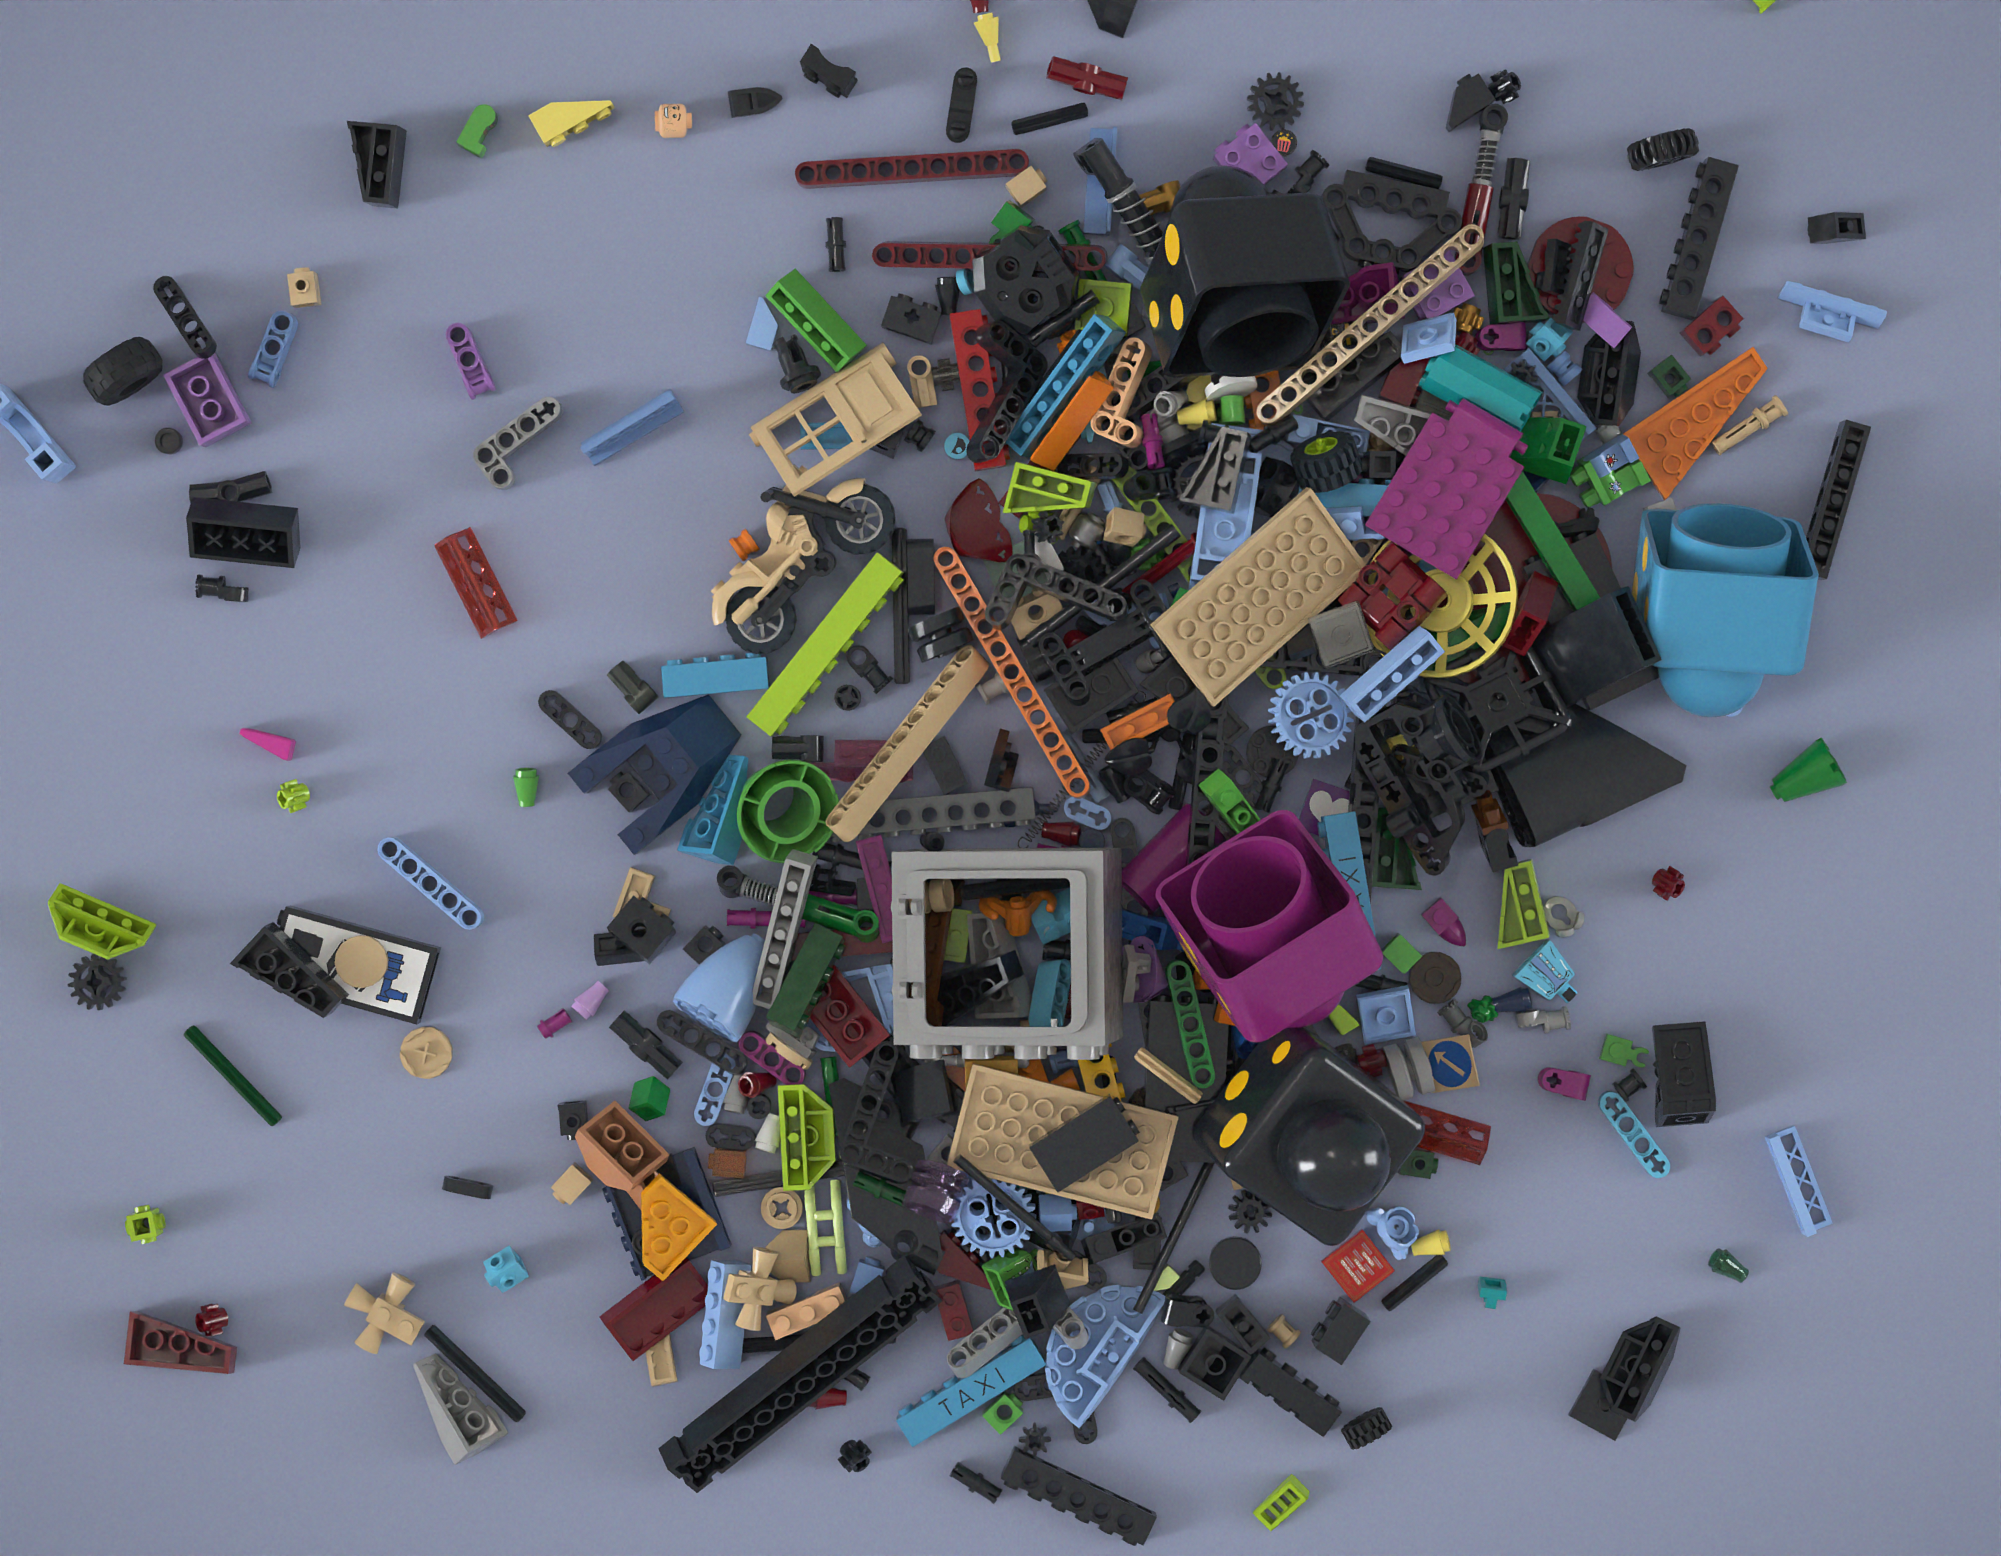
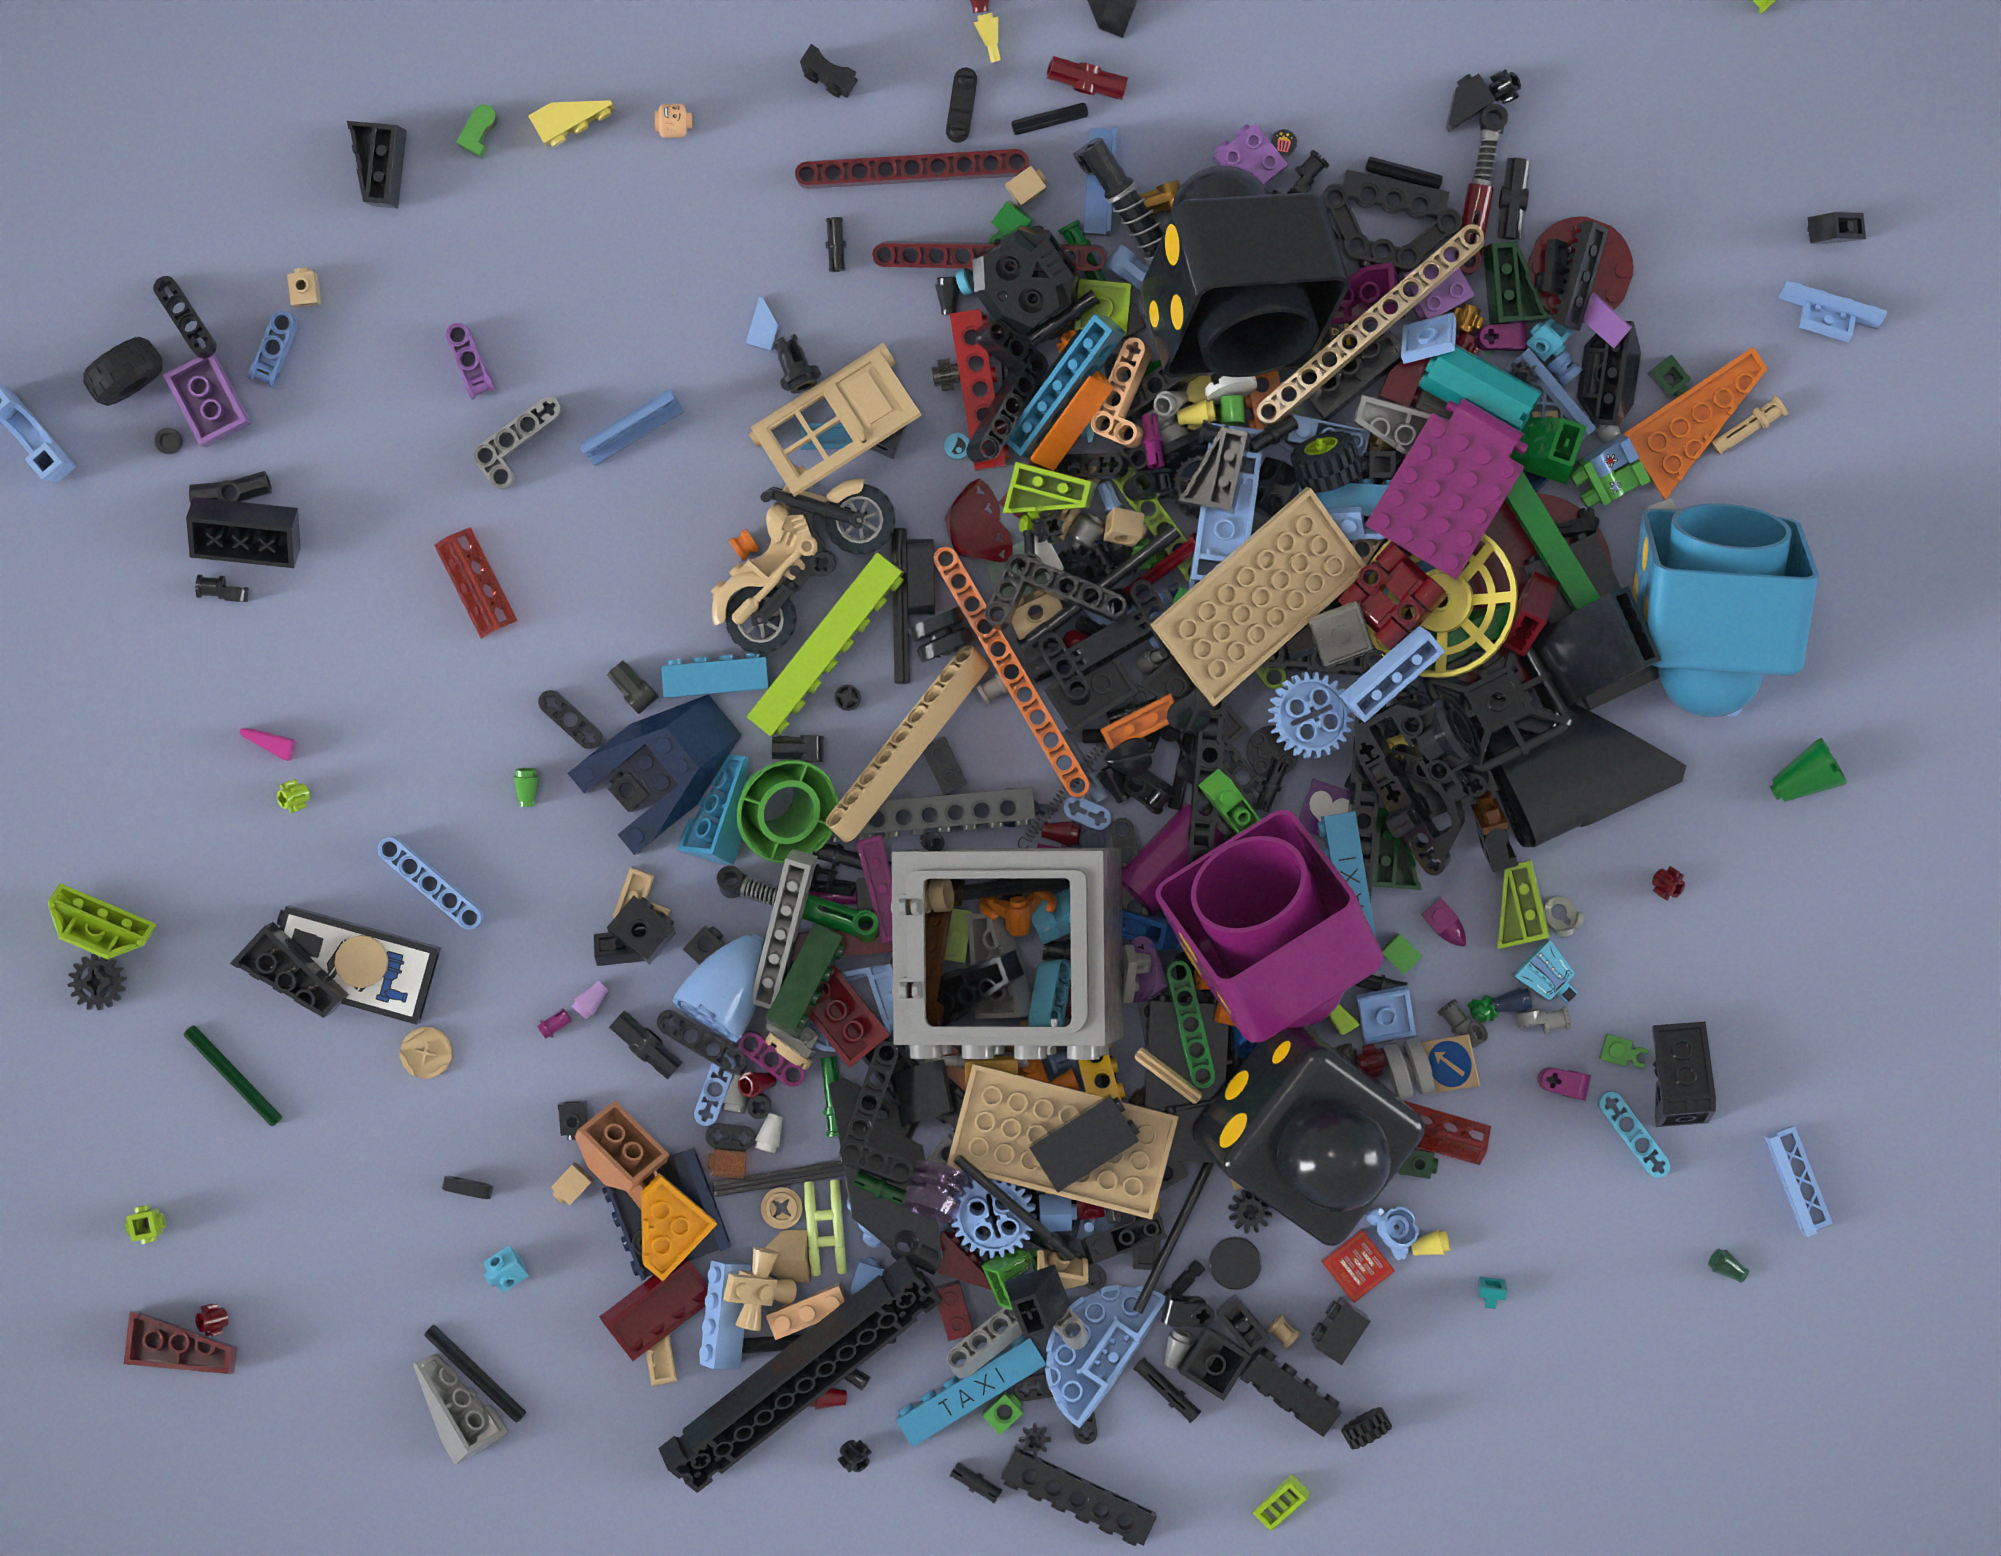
(385, 1314): tan brick -> none
(649, 1098): green panel -> none
(751, 918): magenta pin -> none
(752, 101): black plate -> none
(805, 1136): lime wedge -> none
(816, 320): bright green brick -> none
(852, 758): clear pink bracket -> none
(869, 669): black connector -> none
(919, 435): black wheel -> none
(921, 330): black brick -> none
(922, 385): tan piece -> none
(1002, 763): black bracket -> none
(1167, 1278): yellowish green piece -> none
(1285, 107): black gear -> none
(1414, 1282): black axle -> none
(1435, 978): dark brown tile -> none
(1594, 1410): black plate -> none
(1629, 1085): black bush -> none
(1639, 1366): black wedge -> none
(1663, 149): black gear -> none
(1708, 321): dark red brick -> none
(1723, 175): black brick -> none
(1836, 493): black brick -> none

